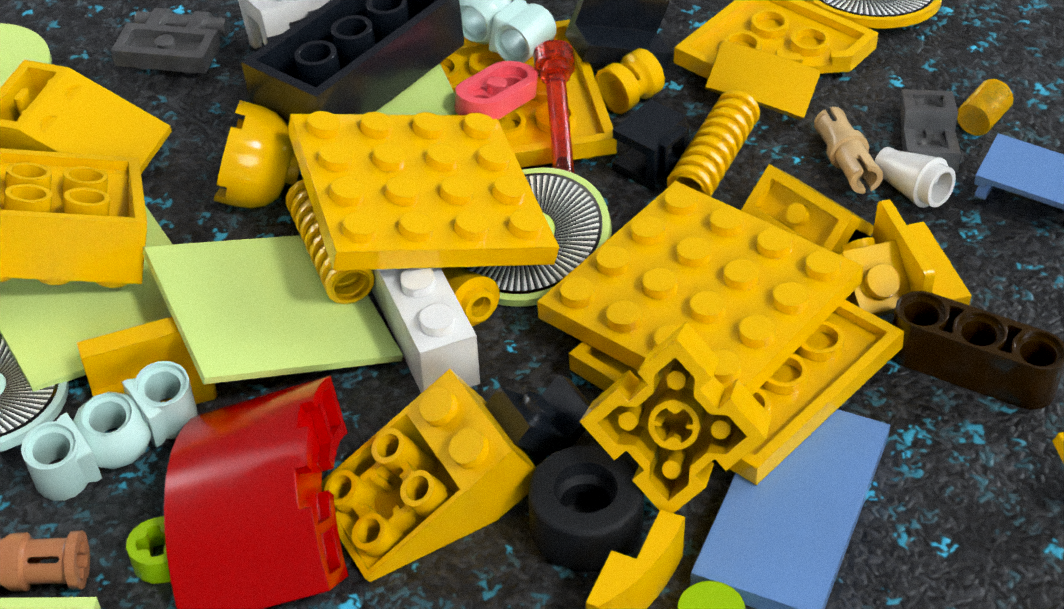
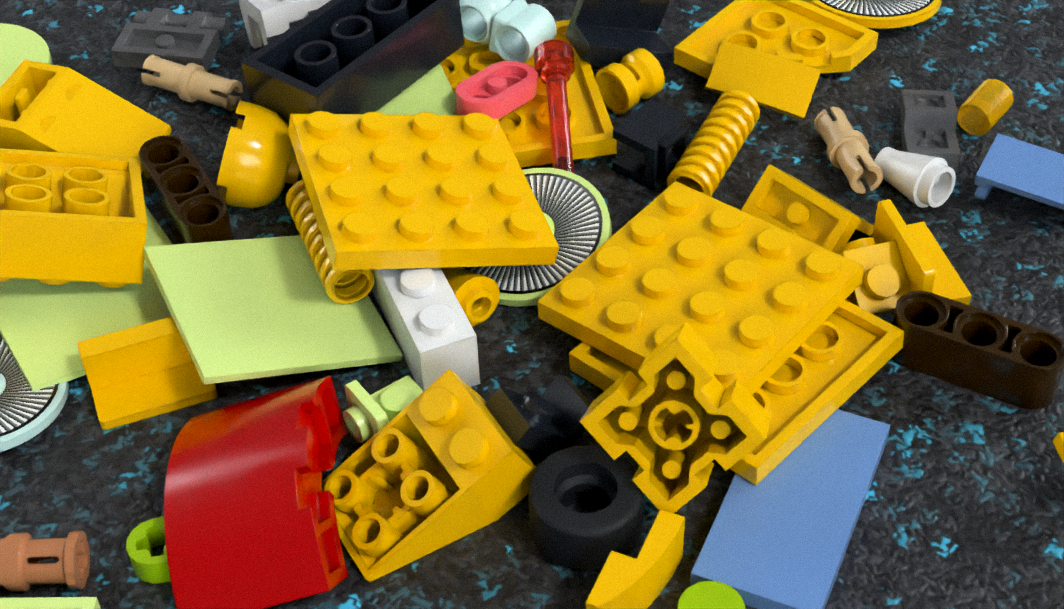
(87, 446): light aqua piece -> none
(183, 192): none -> dark brown beam
(192, 82): none -> tan pin
(372, 412): none -> yellowish green bracket

